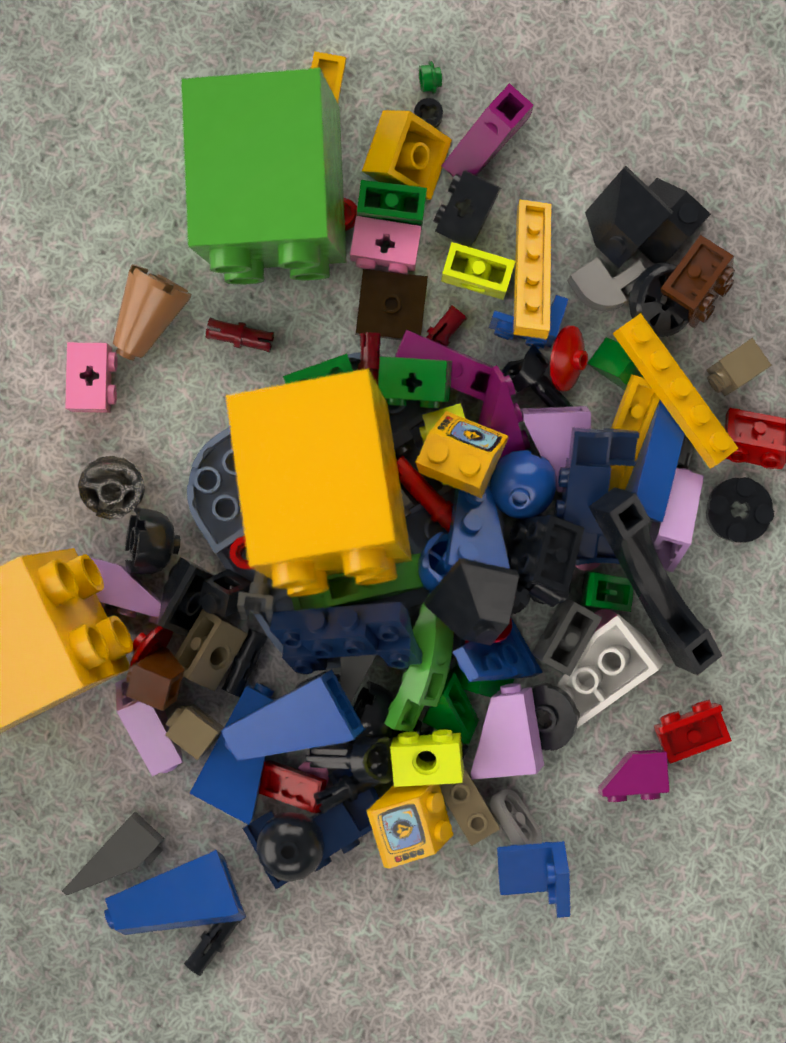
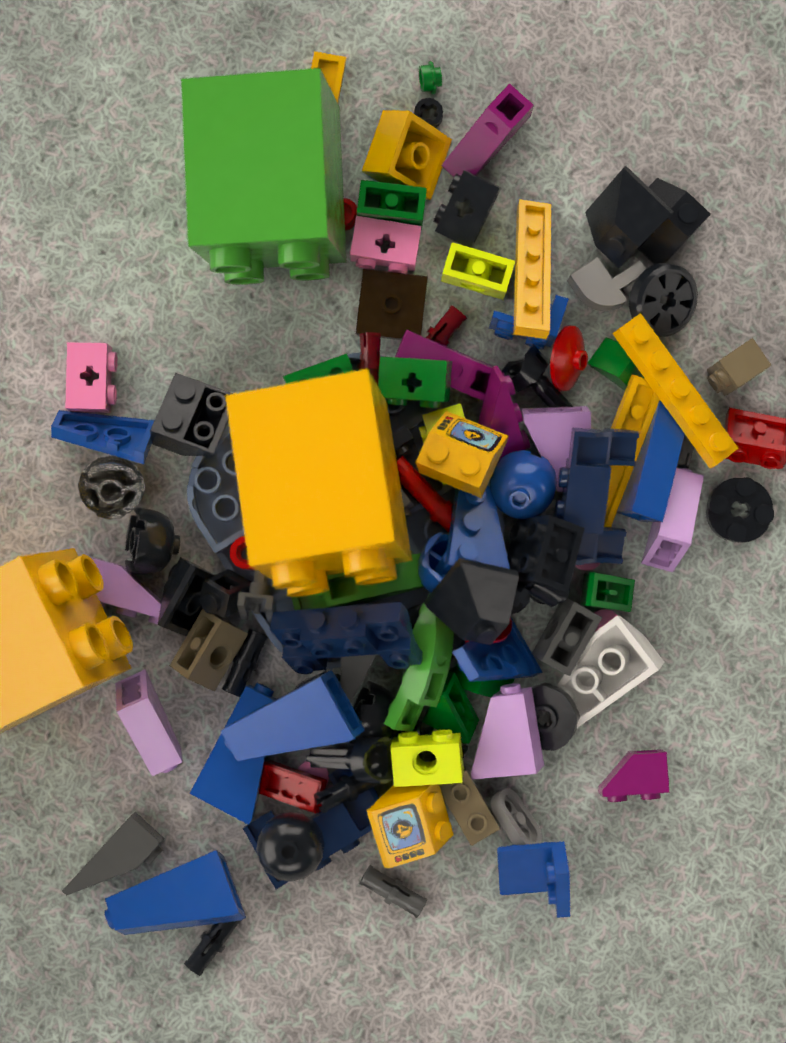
(104, 433): none -> blue wing
(146, 311): medium nougat cone -> none
(147, 644): red dish -> none
(155, 679): reddish brown slope -> none
(190, 418): none -> black slope
(193, 730): dark tan brick -> none
(239, 335): dark red pin -> none
(393, 891): none -> dark grey pin
(627, 532): black arch -> none
(693, 731): red bracket -> none
(700, 279): reddish brown bracket -> none

